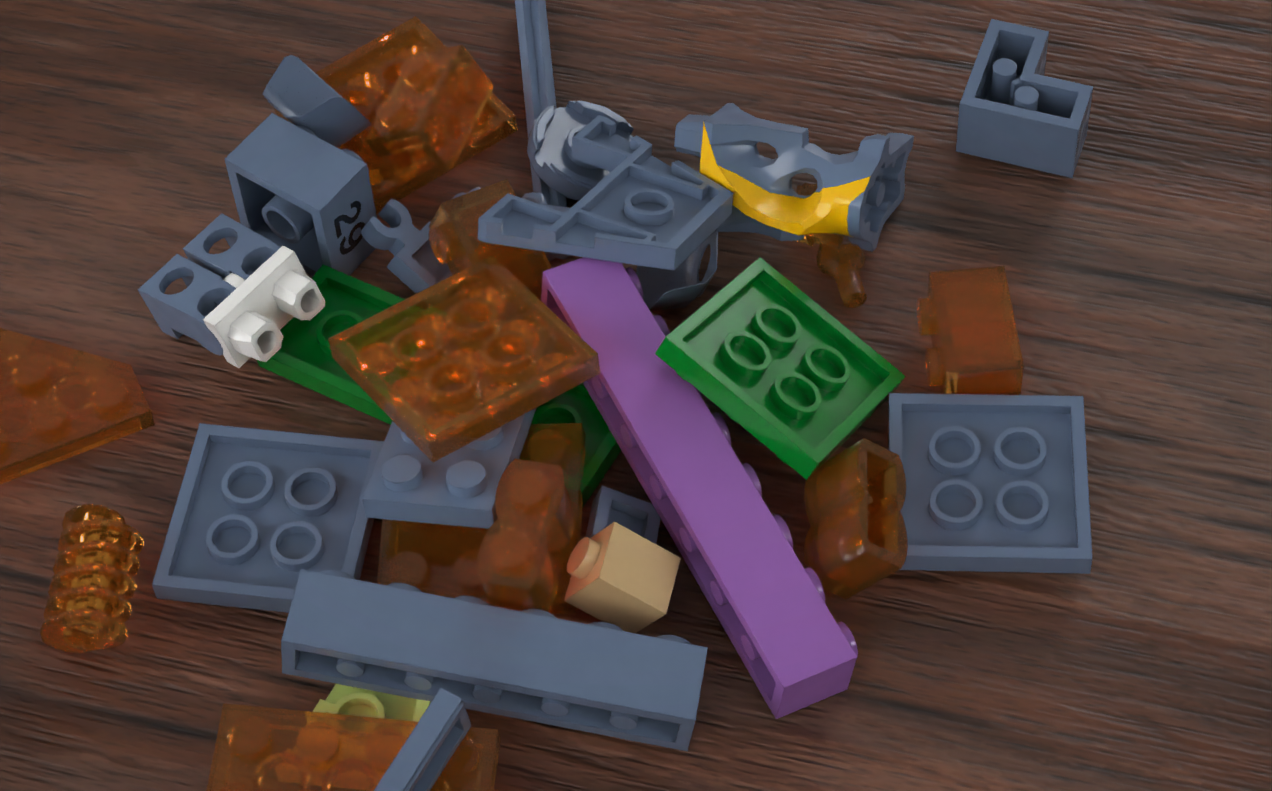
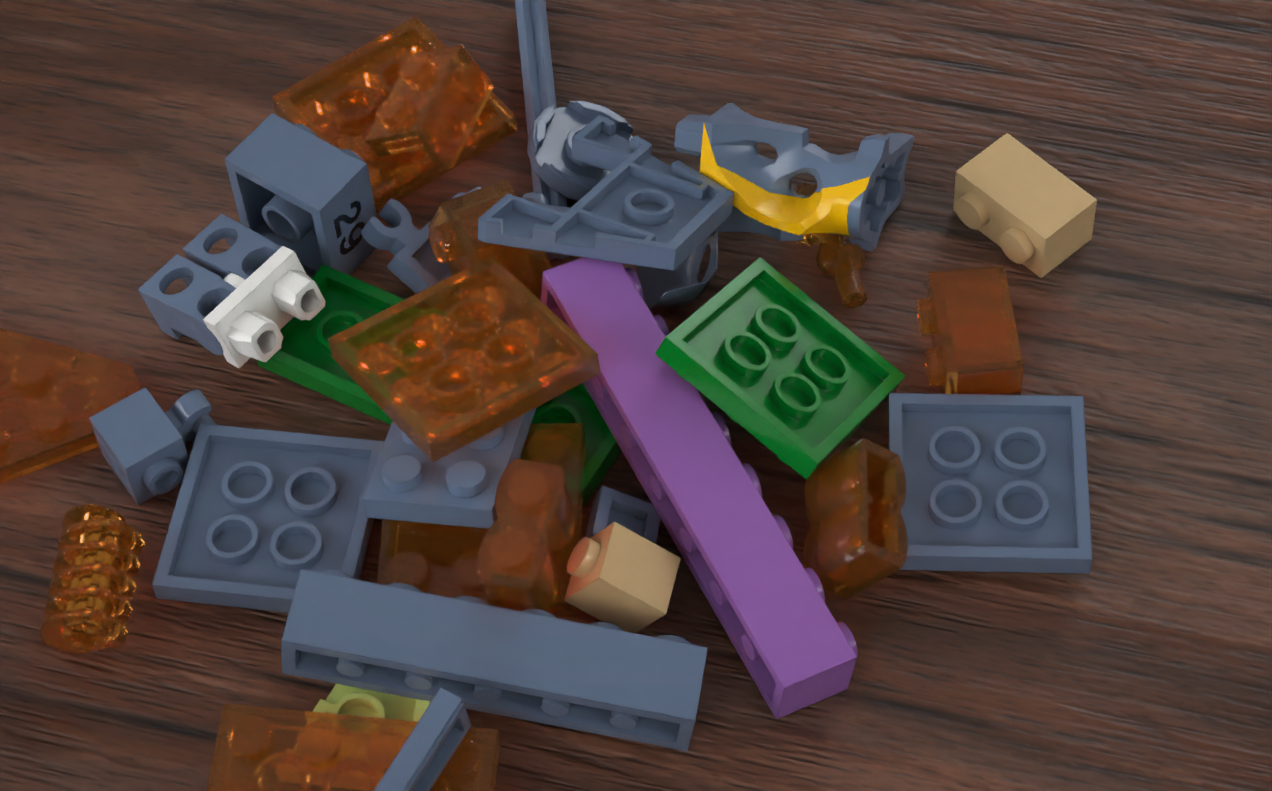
(146, 443): none -> sand blue brick
(313, 103): sand blue piece -> none
(1018, 112): sand blue brick -> none
(1024, 205): none -> tan brick

